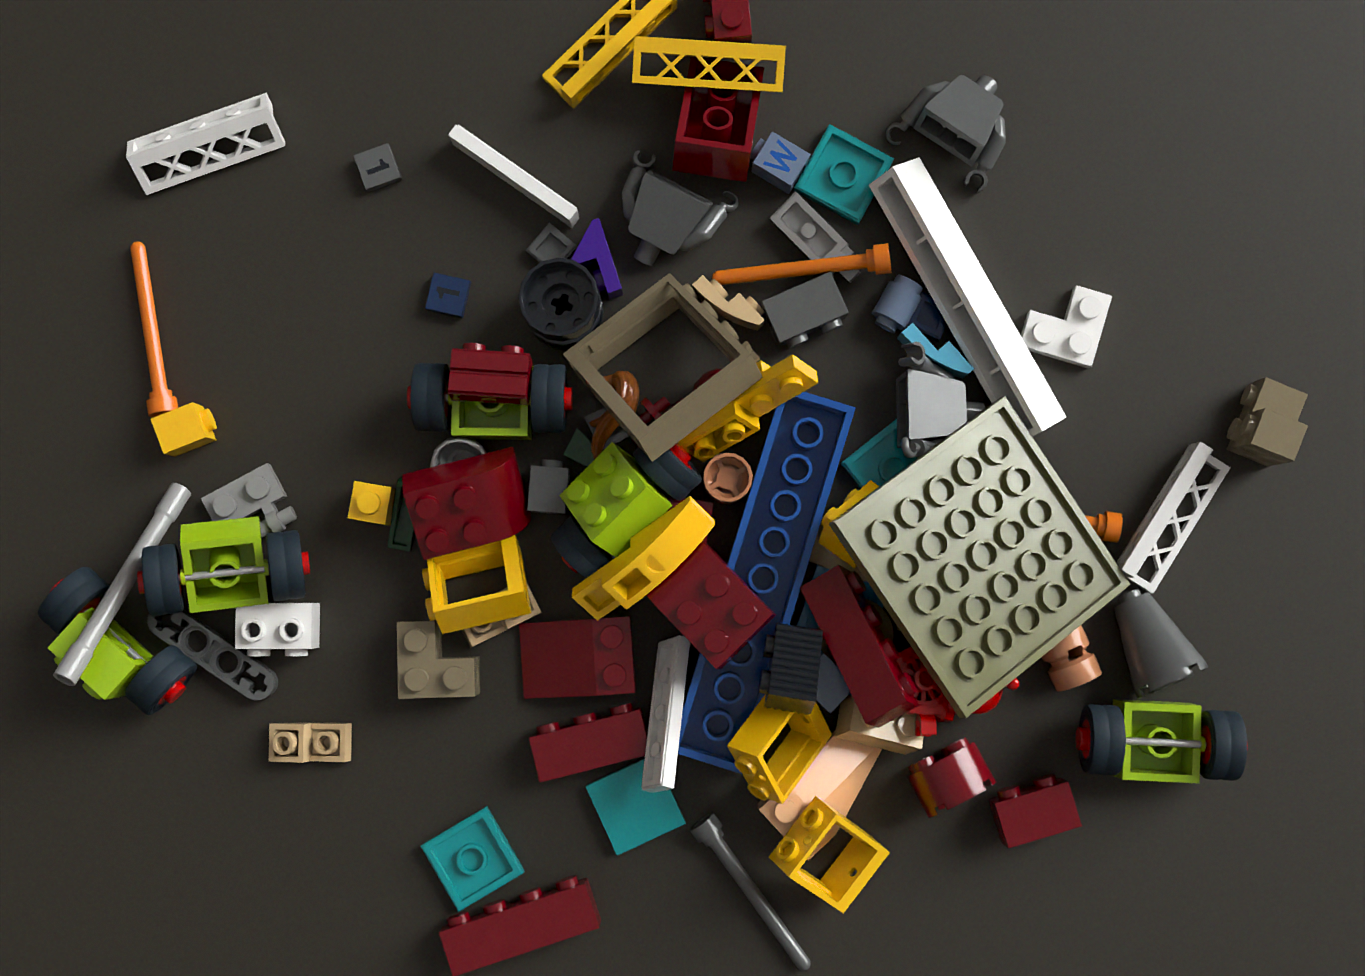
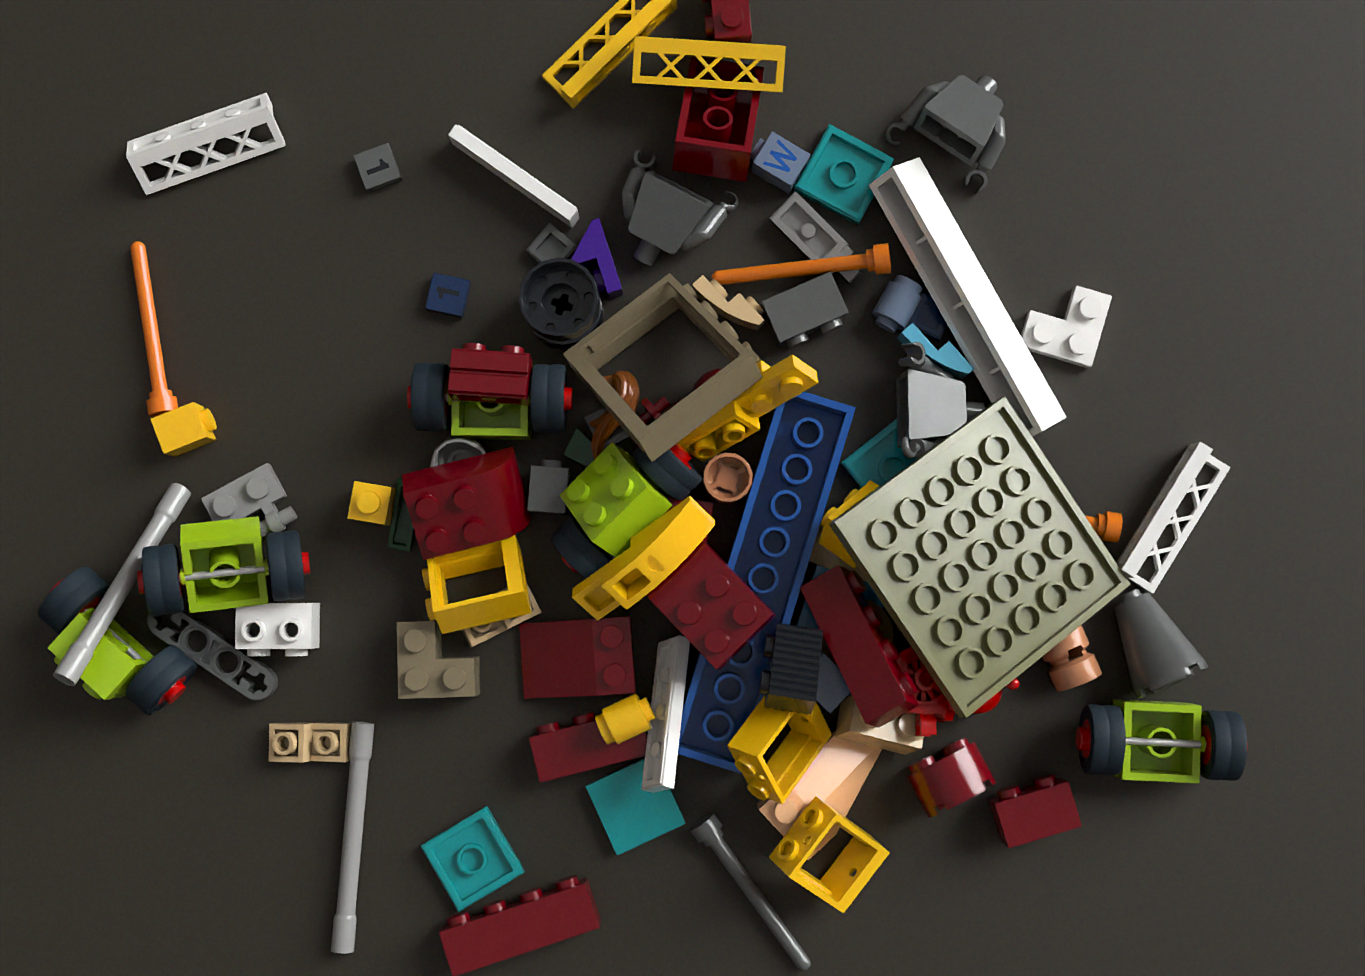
(345, 918): none -> light grey piece
(625, 719): none -> yellow brick
(1268, 423): dark tan brick -> none

